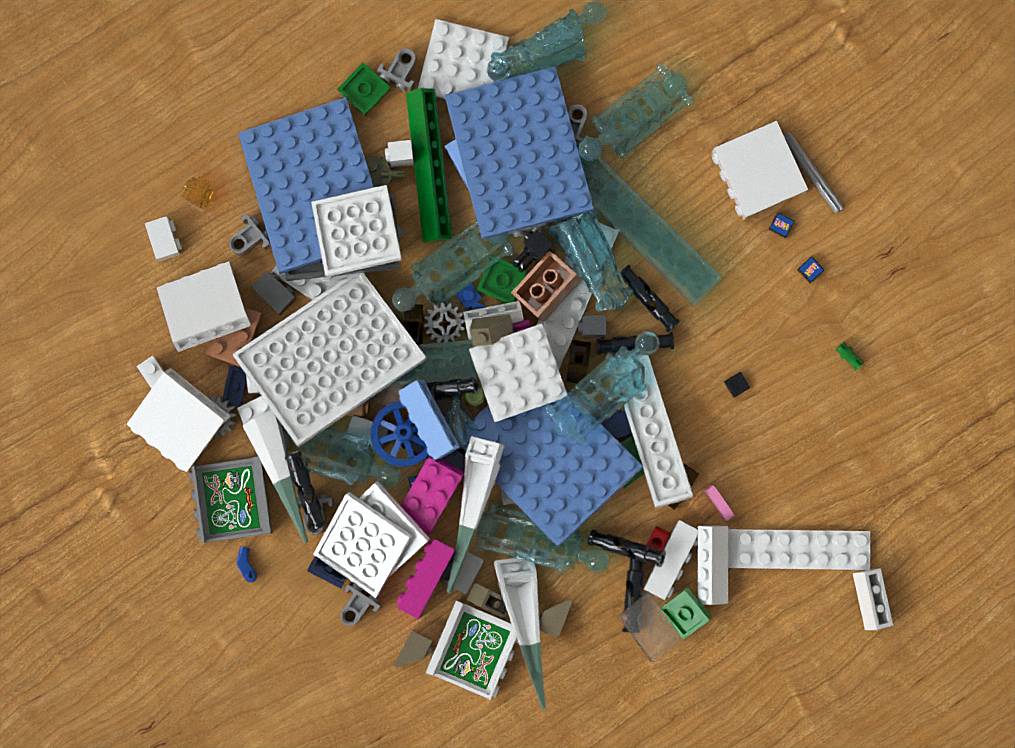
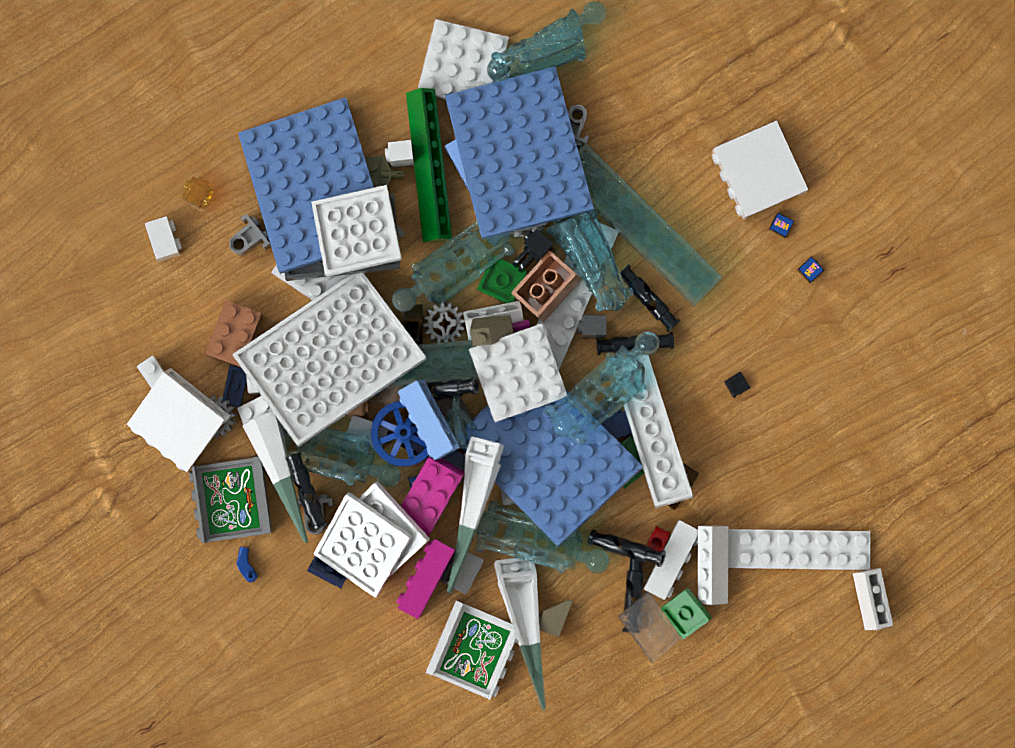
(203, 306): white panel -> none
(274, 292): dark grey brick -> none
(358, 603): light grey pin -> none
(363, 89): green plate -> none
(399, 71): light grey pin -> none
(414, 648): dark tan slope -> none
(469, 297): blue plate -> none
(475, 399): yellowish green plate -> none
(487, 600): dark tan slope -> none
(578, 361): dark brown slope -> none
(673, 84): clear light blue piece -> none
(719, 503): bright pink piece -> none
(813, 173): light grey axle -> none
(847, 354): green pin -> none

